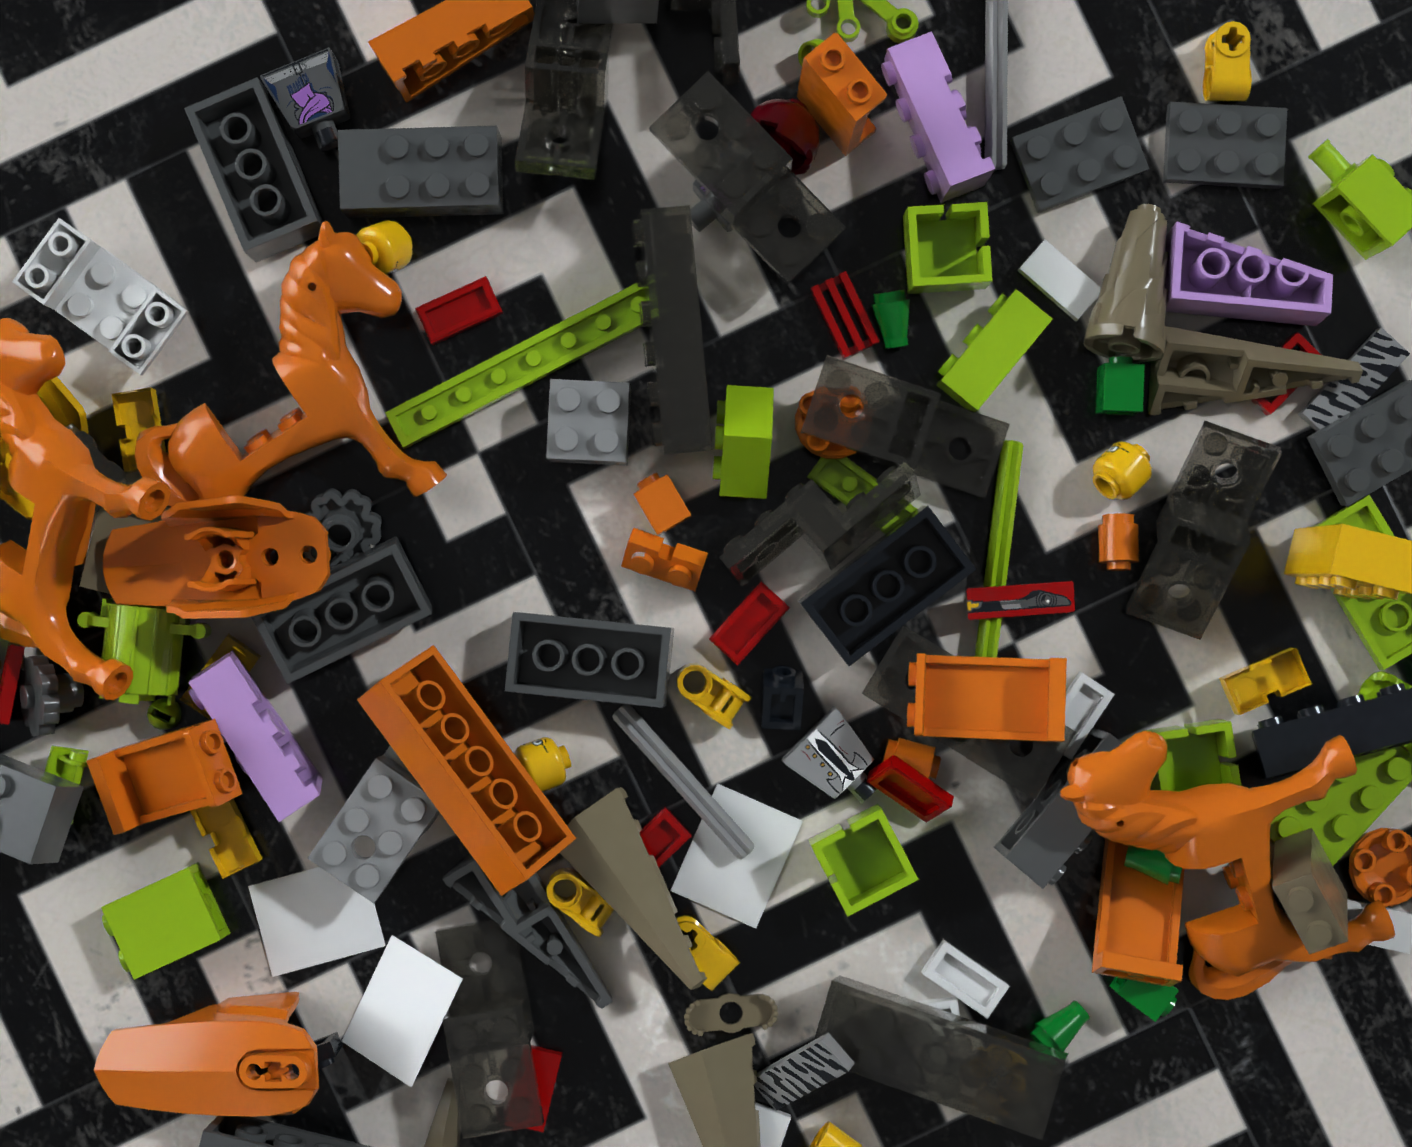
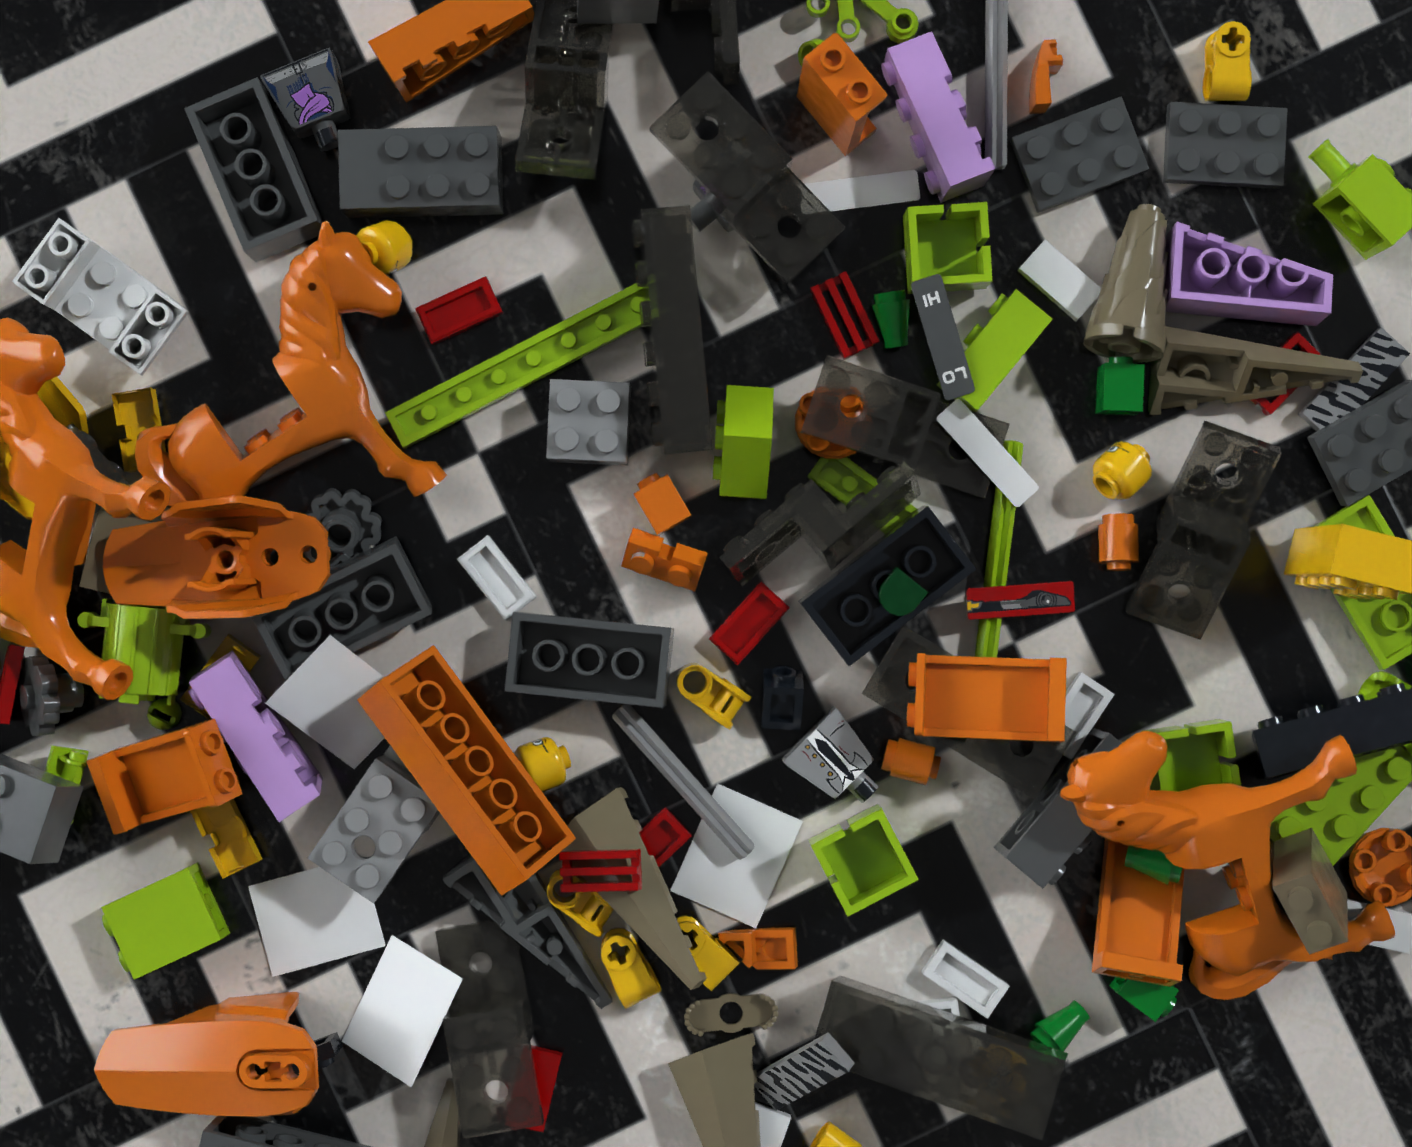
(324, 702): none -> white sticker
(496, 577): none -> white tile
(568, 871): none -> red tile
(629, 973): none -> yellow piece
(764, 947): none -> orange slope
(792, 129): dark red cylinder -> none
(867, 190): none -> white sticker
(900, 593): none -> dark green tile
(910, 788): red tile -> none
(942, 337): none -> dark grey sticker
(987, 453): none -> white sticker
(1046, 63): none -> orange slope
(1277, 673): yellow piece -> none

